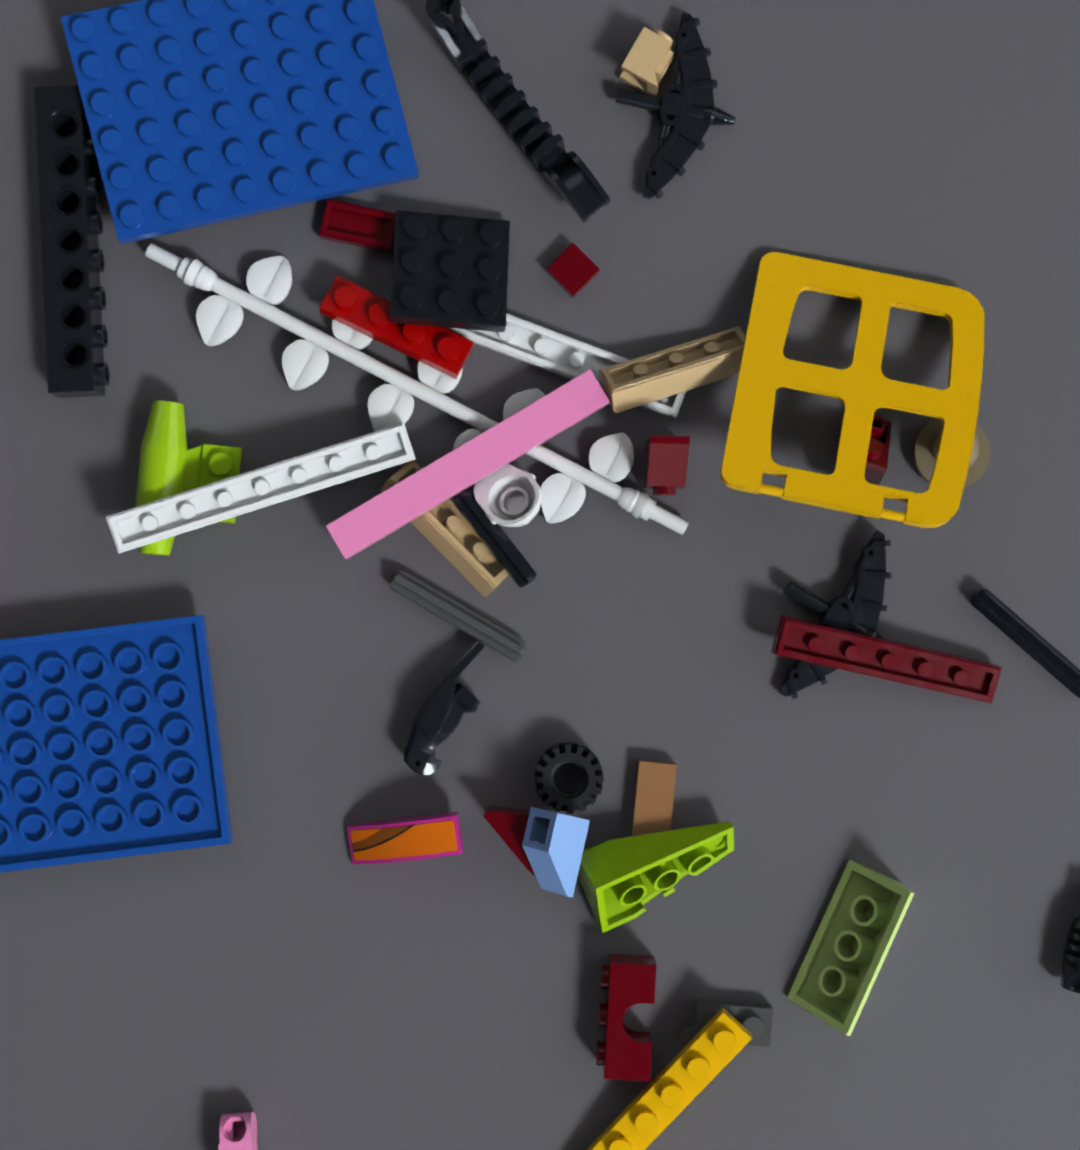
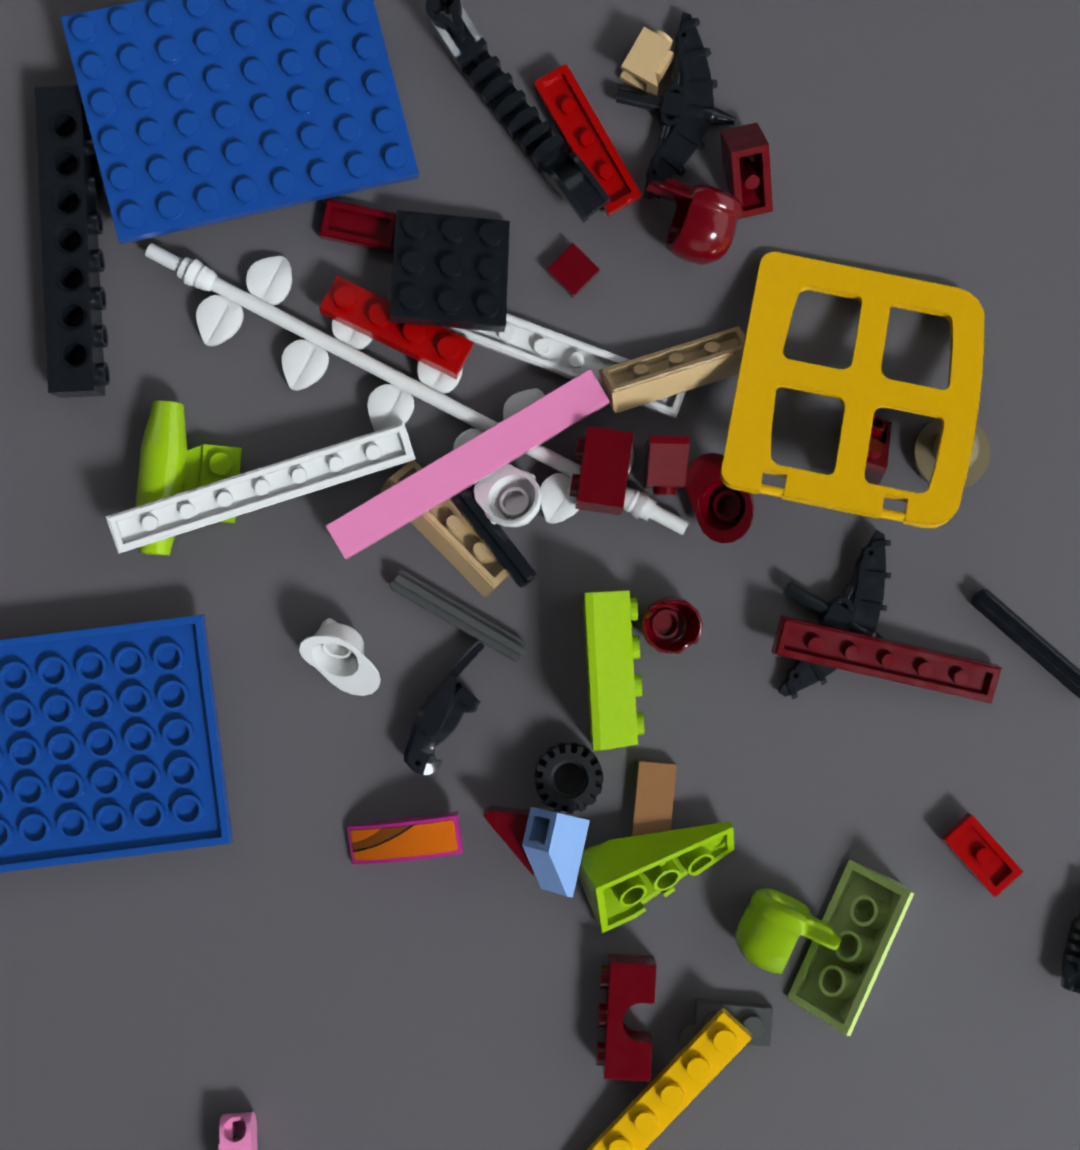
(340, 658): none -> white piece
(586, 136): none -> red plate
(603, 470): none -> dark red brick
(611, 669): none -> lime slope
(671, 625): none -> dark red hair
(702, 220): none -> dark red piece
(719, 510): none -> dark red piece
(748, 168): none -> dark red slope
(773, 927): none -> lime piece
(981, 854): none -> red plate

